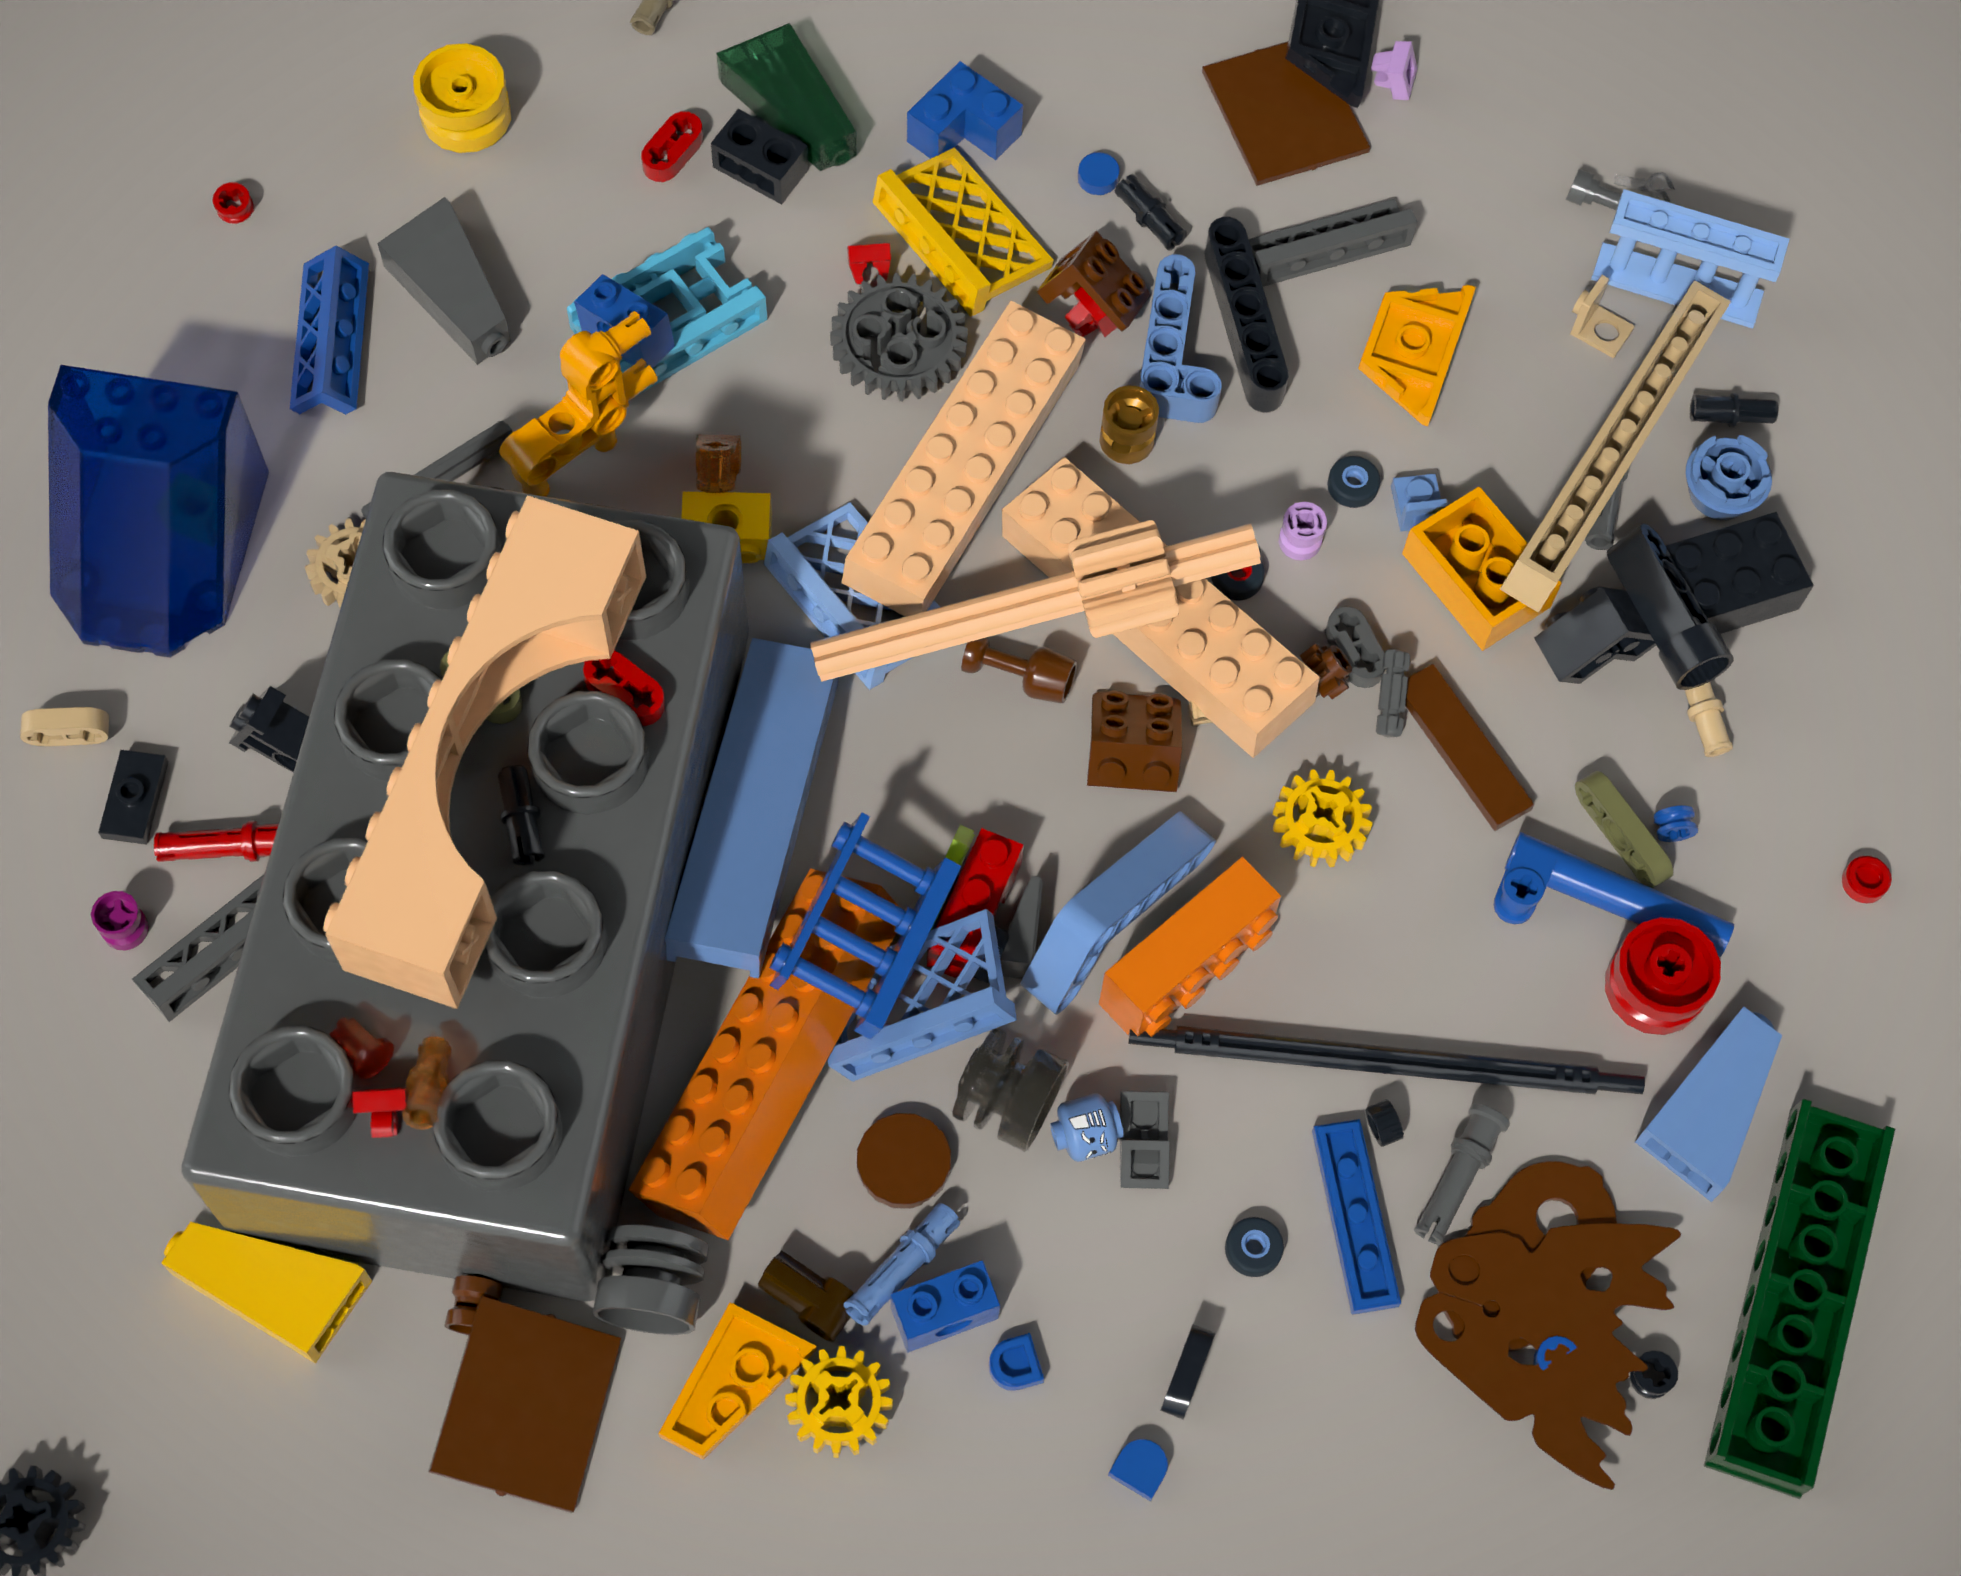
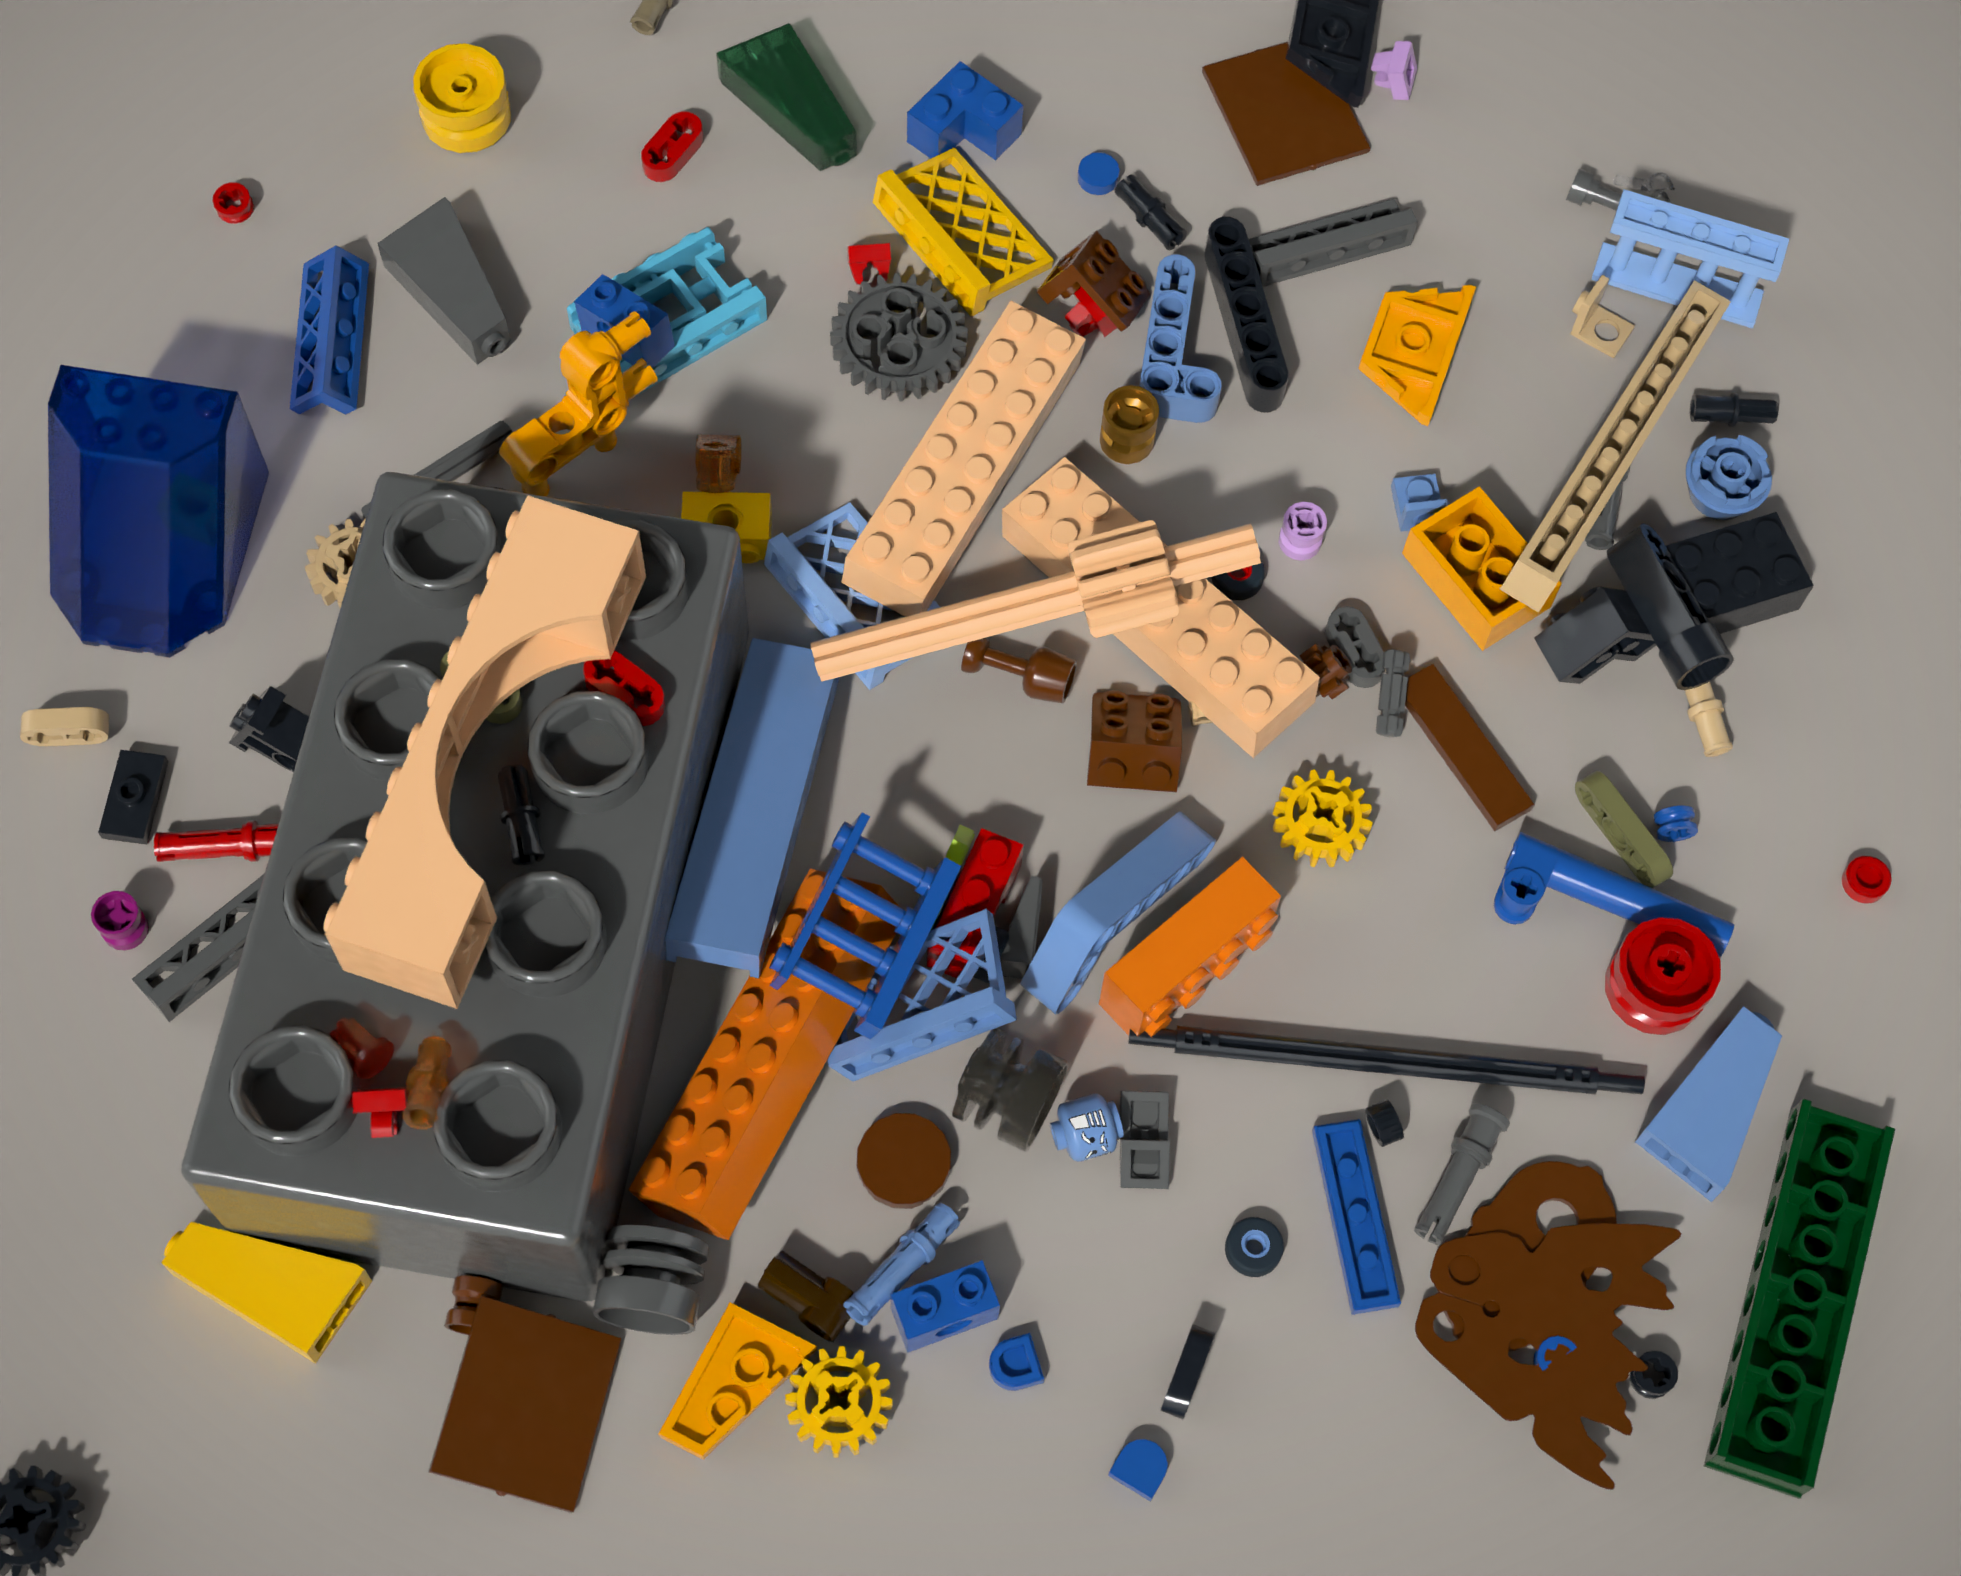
(757, 162): black brick -> none
(1353, 495): black wheel -> none

